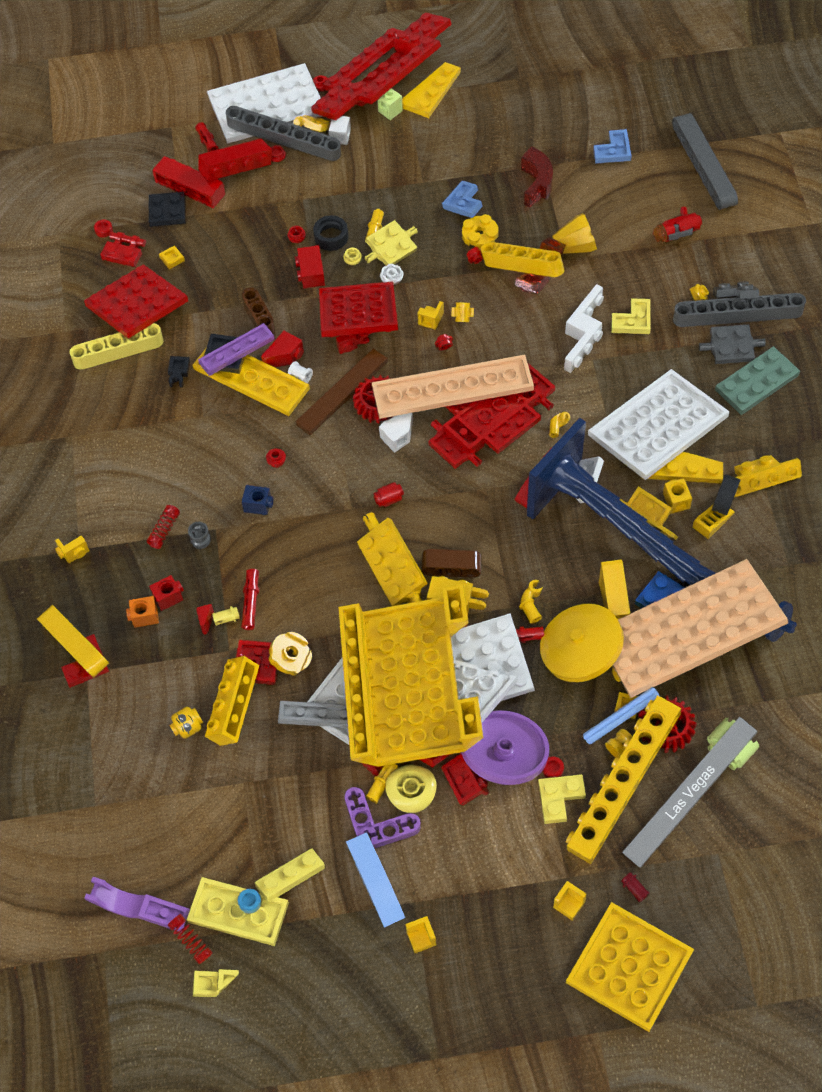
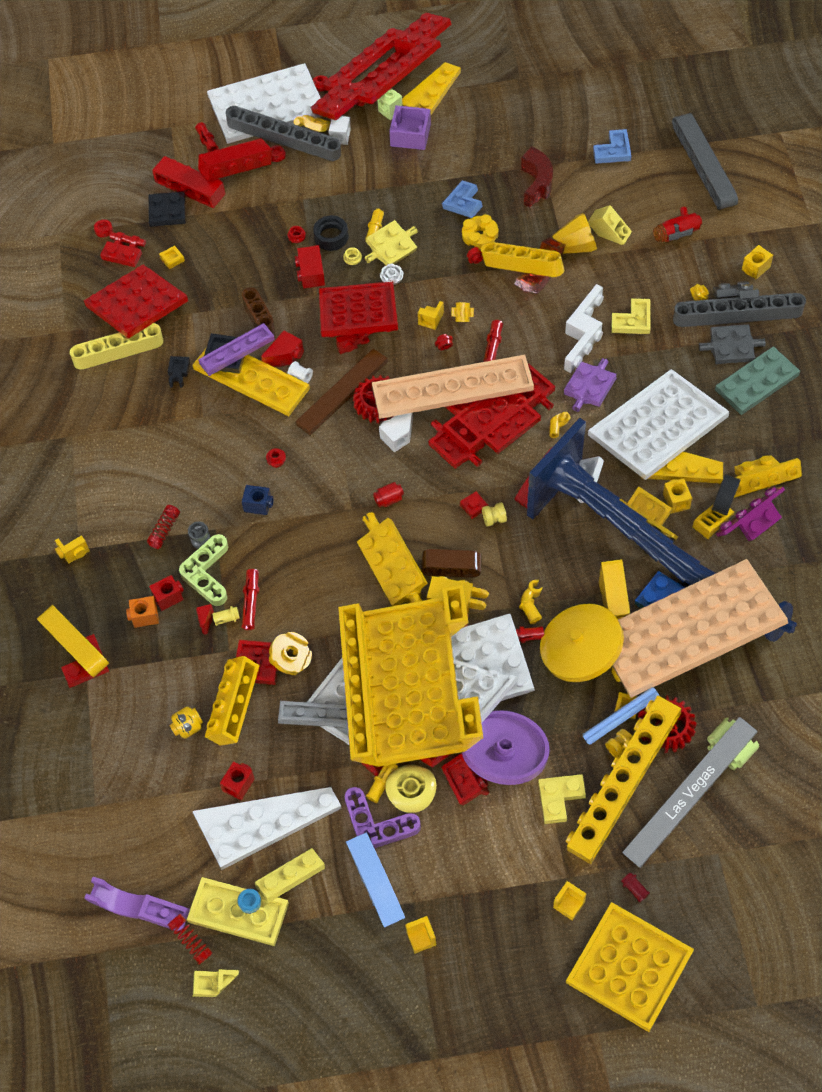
(199, 572): none -> yellowish green beam
(237, 789): none -> red brick
(251, 826): none -> white wing
(410, 127): none -> medium lavender container
(473, 504): none -> red plate
(493, 340): none -> red pin
(494, 514): none -> light yellow wheel
(553, 768): red tile -> none
(590, 384): none -> medium lavender plate
(609, 225): none -> light yellow slope
(756, 518): none -> magenta bracket
(757, 262): none -> yellow brick

